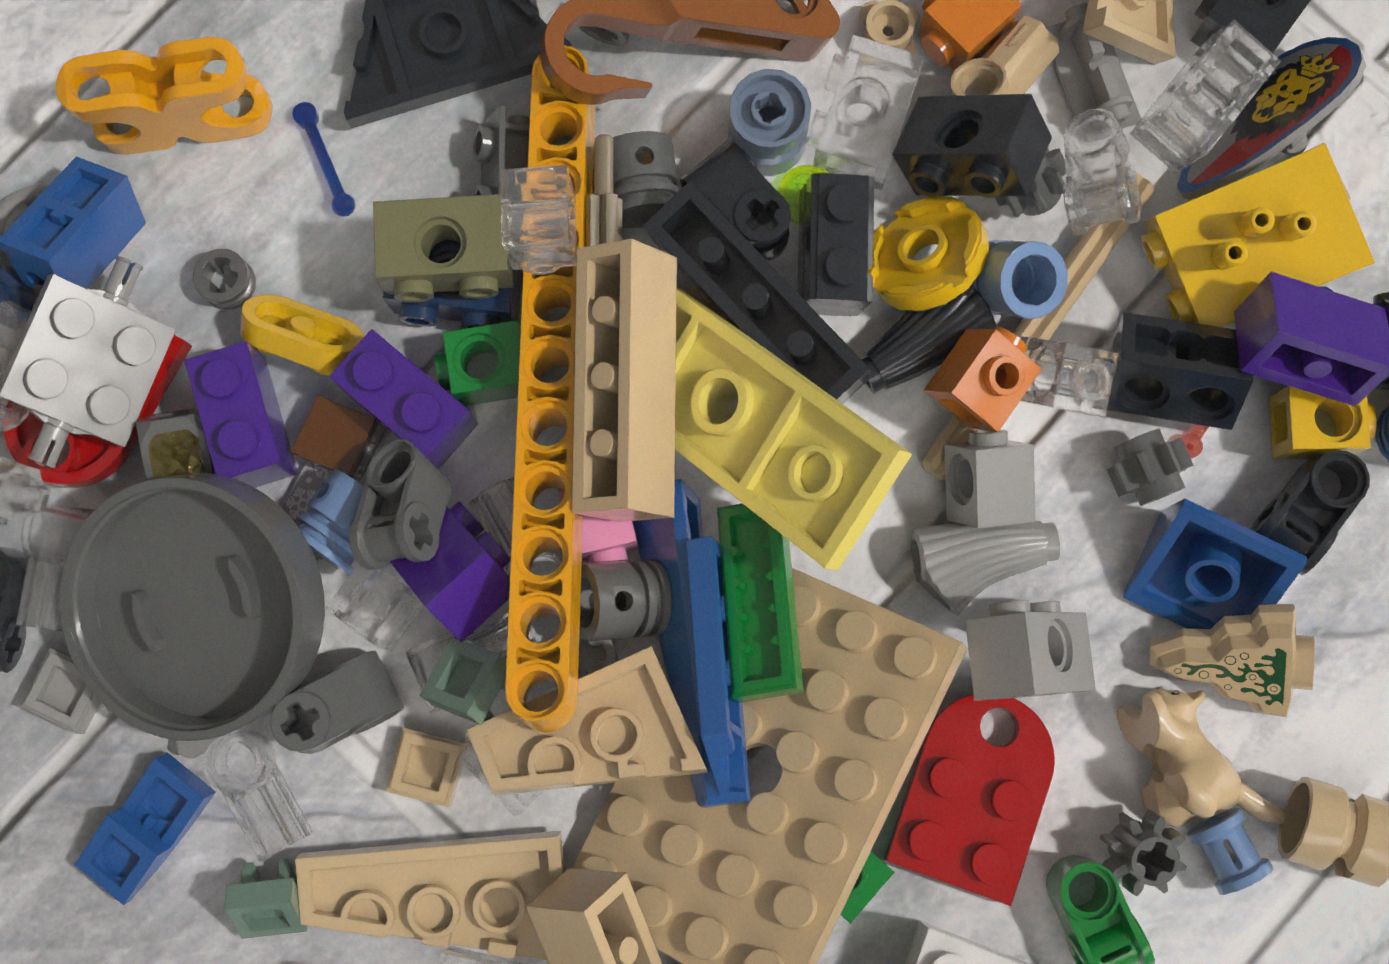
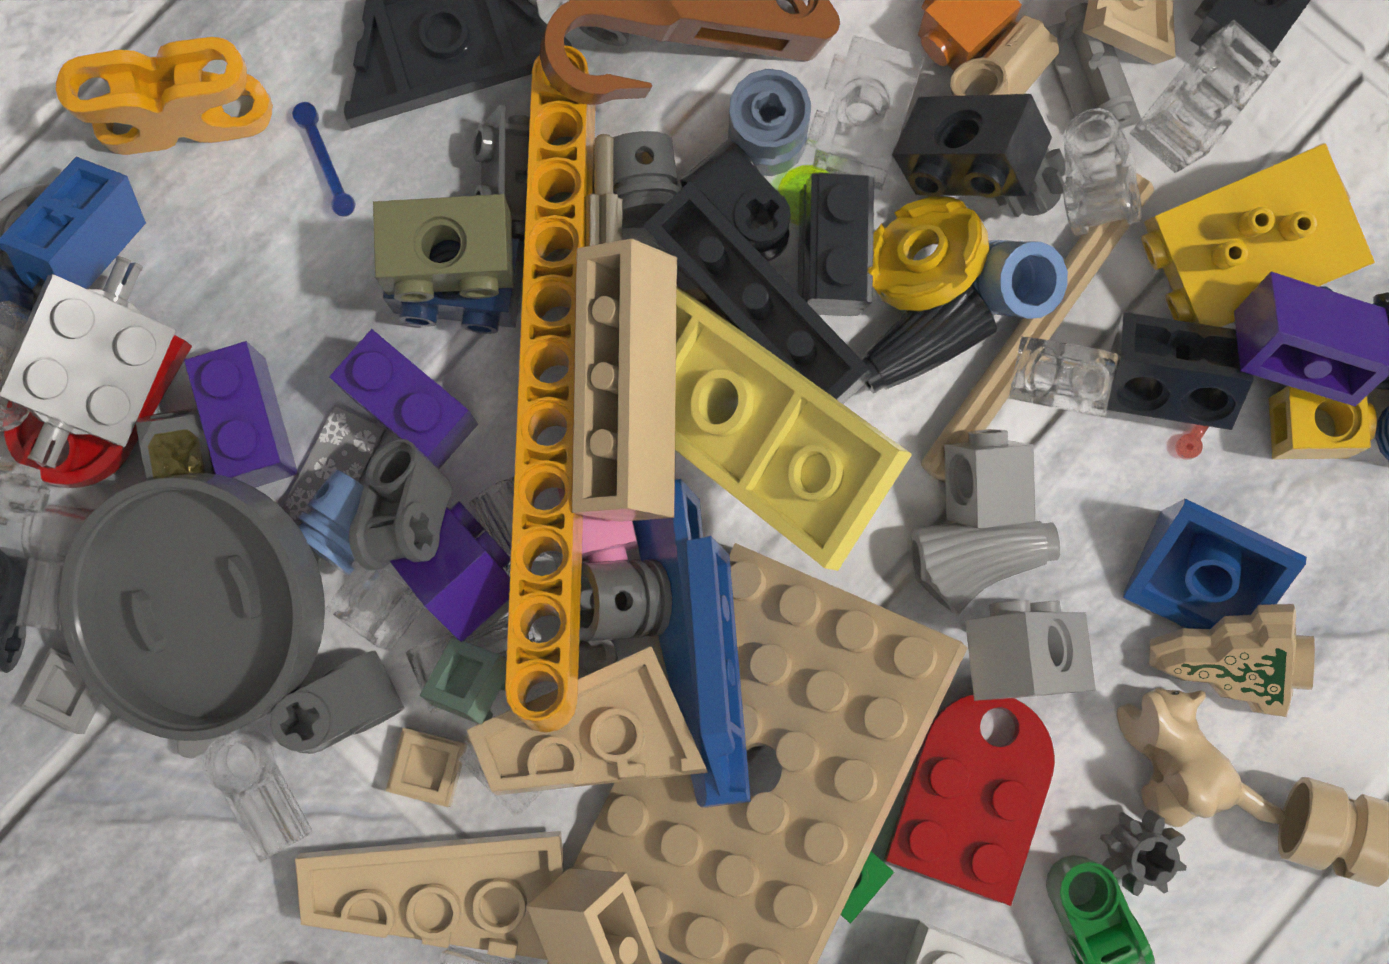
(145, 829): blue slope -> none
(232, 297): flat silver bush -> none
(264, 906): sand green tile -> none
(298, 332): yellow plate -> none
(334, 436): reddish brown tile -> none
(463, 345): green brick -> none
(538, 218): clear brick -> none
(758, 607): green plate -> none
(891, 14): tan plate -> none
(984, 378): orange brick -> none
(1149, 467): dark grey gear -> none
(1248, 867): medium blue bush -> none
(1289, 103): shield -> none
(1307, 517): black piece -> none

